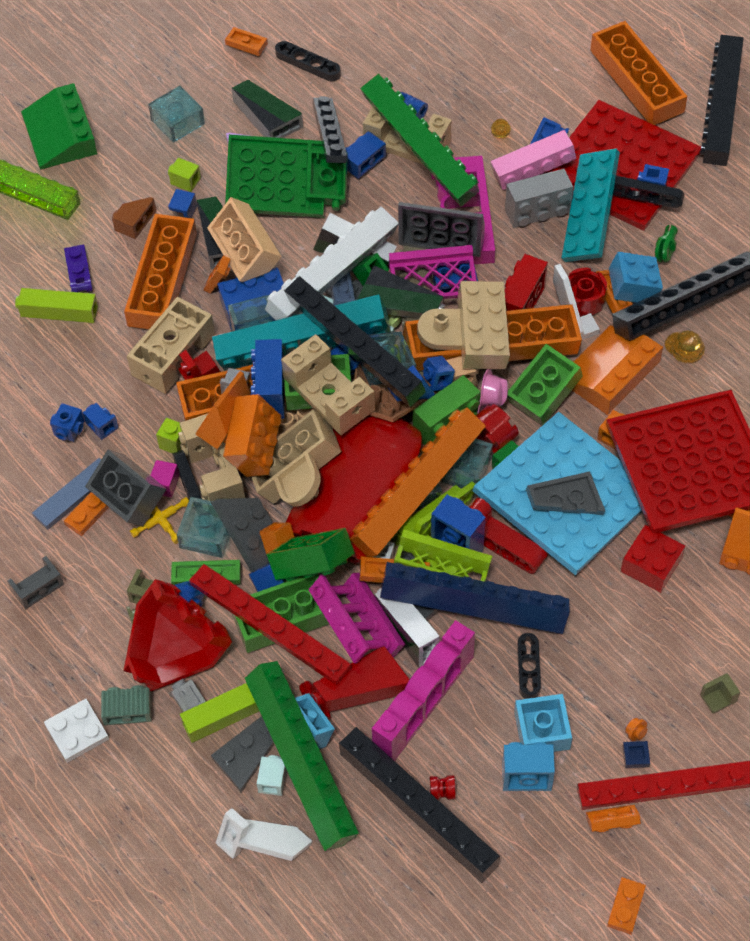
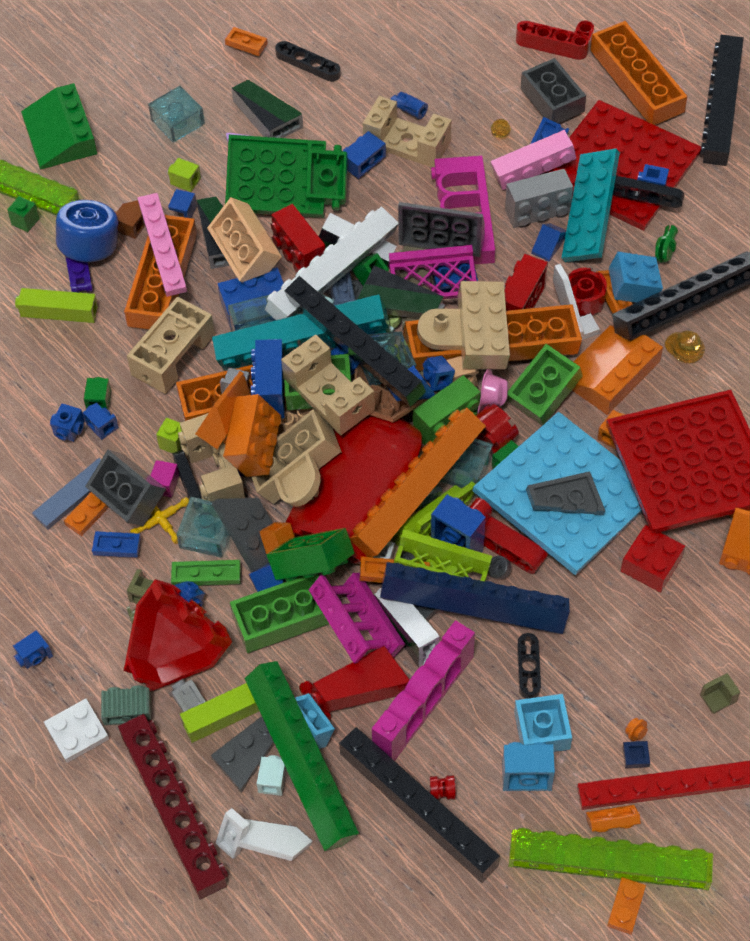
(23, 214): none -> green brick
(31, 650): none -> blue brick
(37, 585): dark grey panel -> none
(86, 230): none -> blue wheel
(97, 391): none -> green brick
(116, 544): none -> blue plate
(162, 244): none -> bright pink plate
(197, 367): red brick -> none
(205, 881): none -> dark red brick
(217, 275): orange plate -> none
(270, 624): red plate -> none
(295, 237): none -> red brick
(329, 130): plate -> none
(420, 140): green brick -> none
(499, 567): none -> flat silver tile
(548, 241): none -> blue slope
(553, 91): none -> dark grey brick
(556, 40): none -> red beam
(611, 859): none -> clear neon green brick

